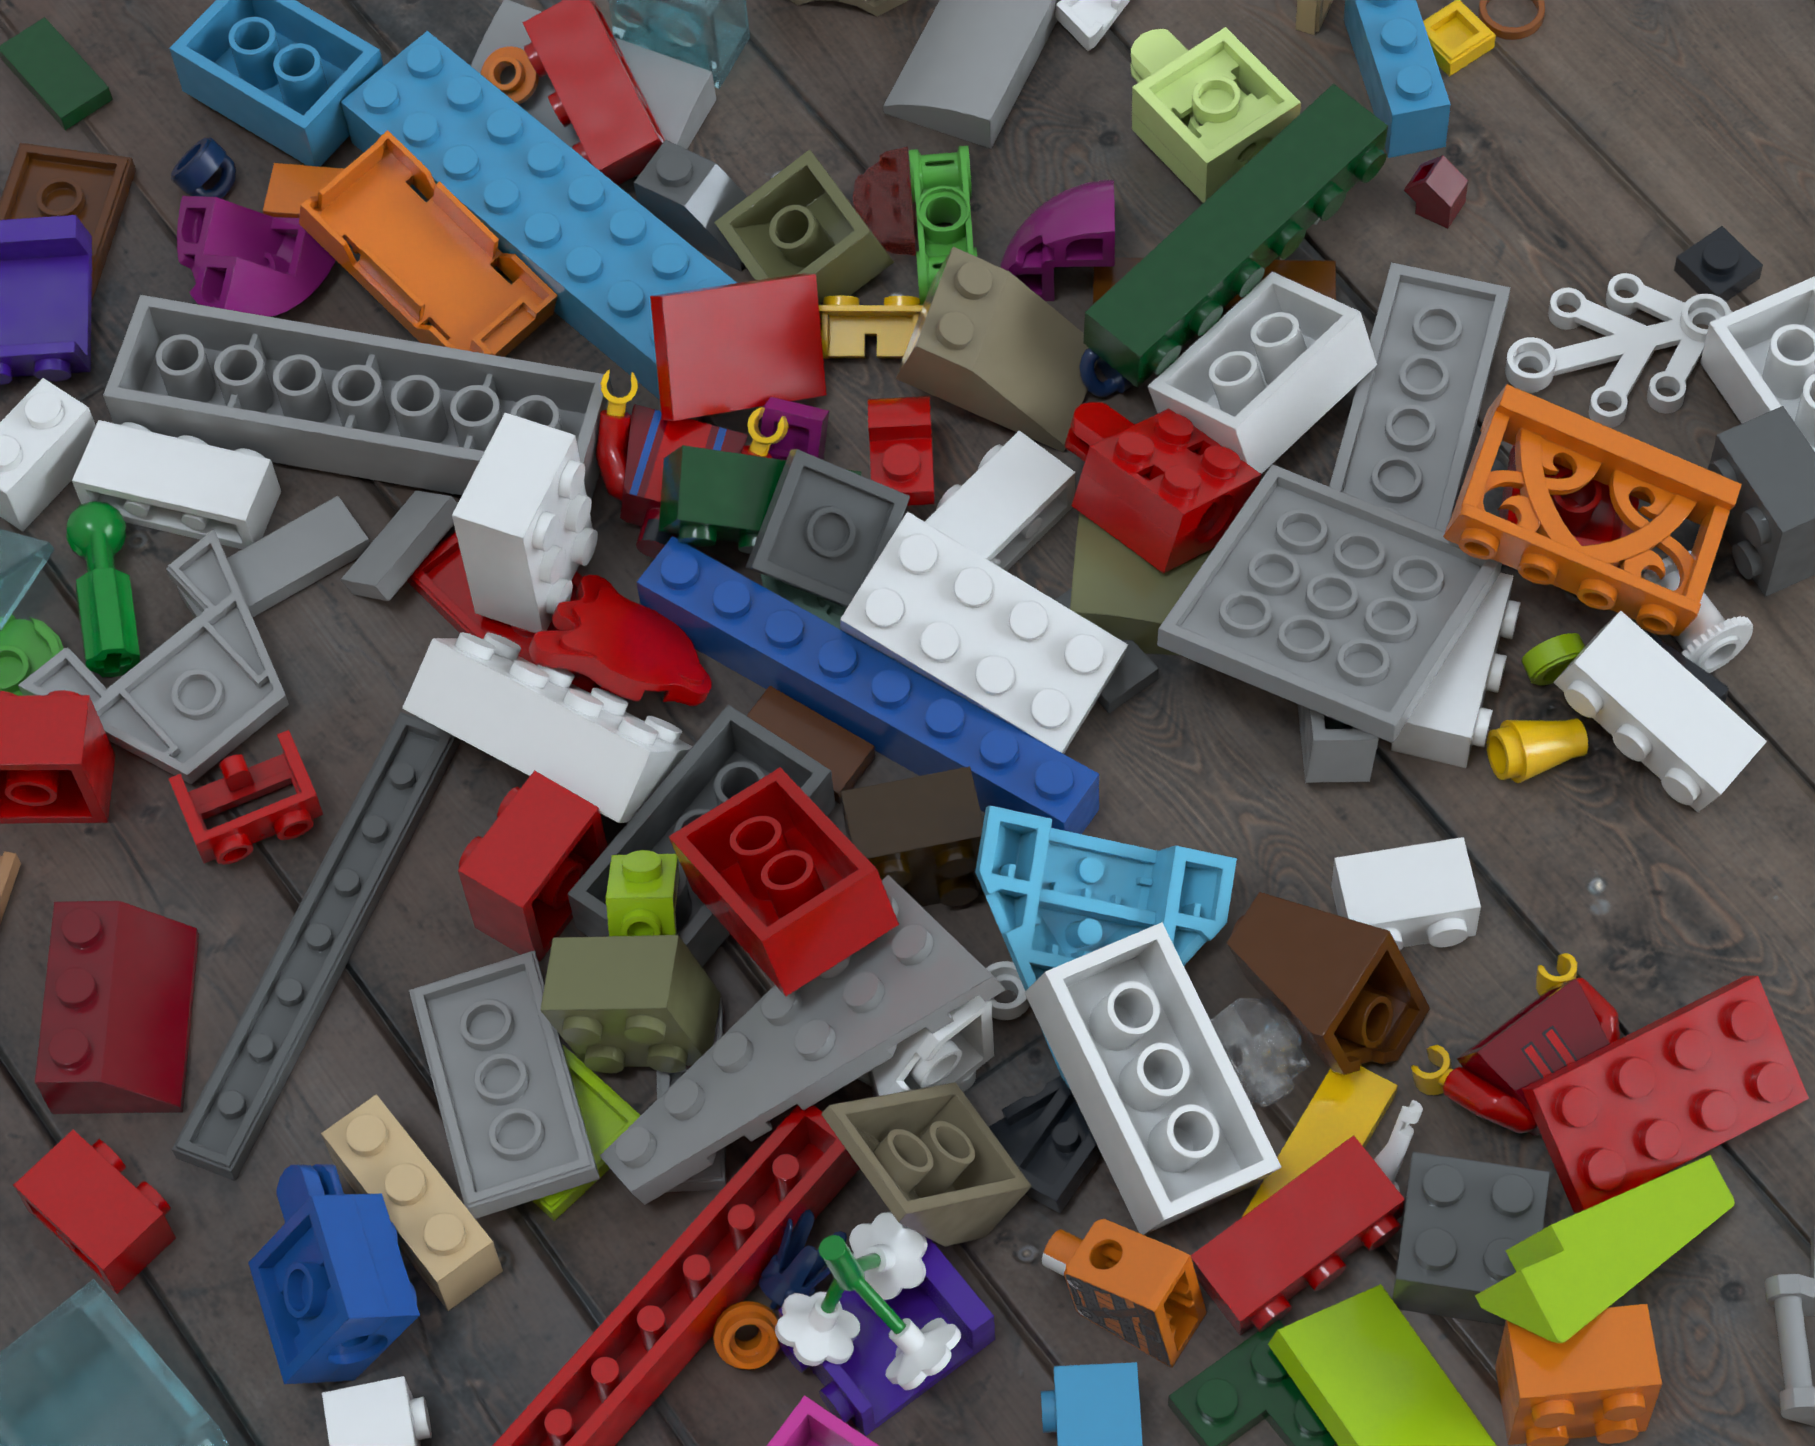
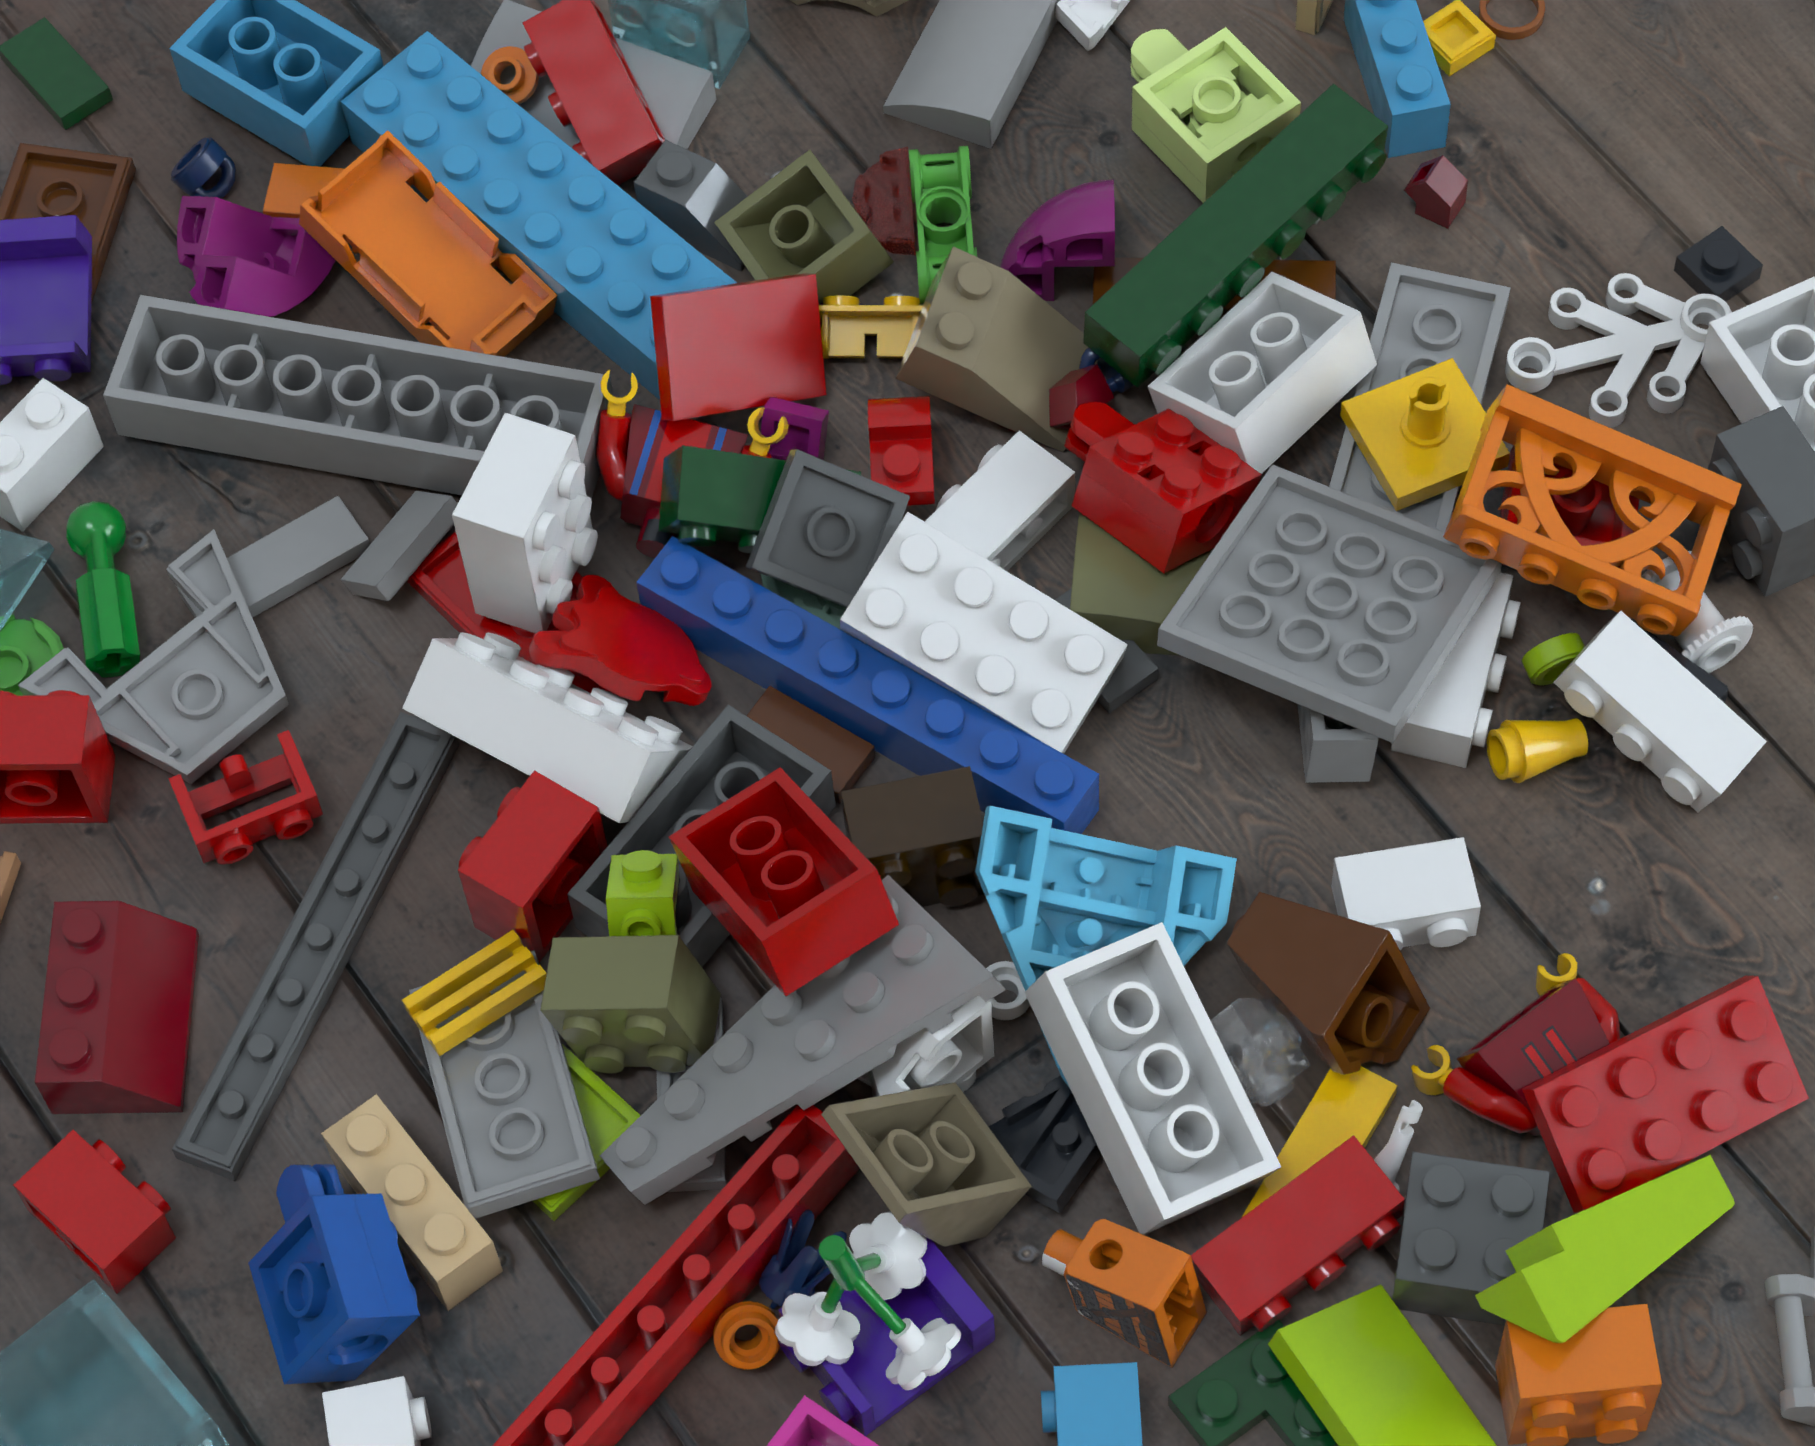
(178, 483): white brick -> none
(470, 986): none -> yellow tile
(1075, 389): none -> dark red piece
(1419, 433): none -> yellow tile

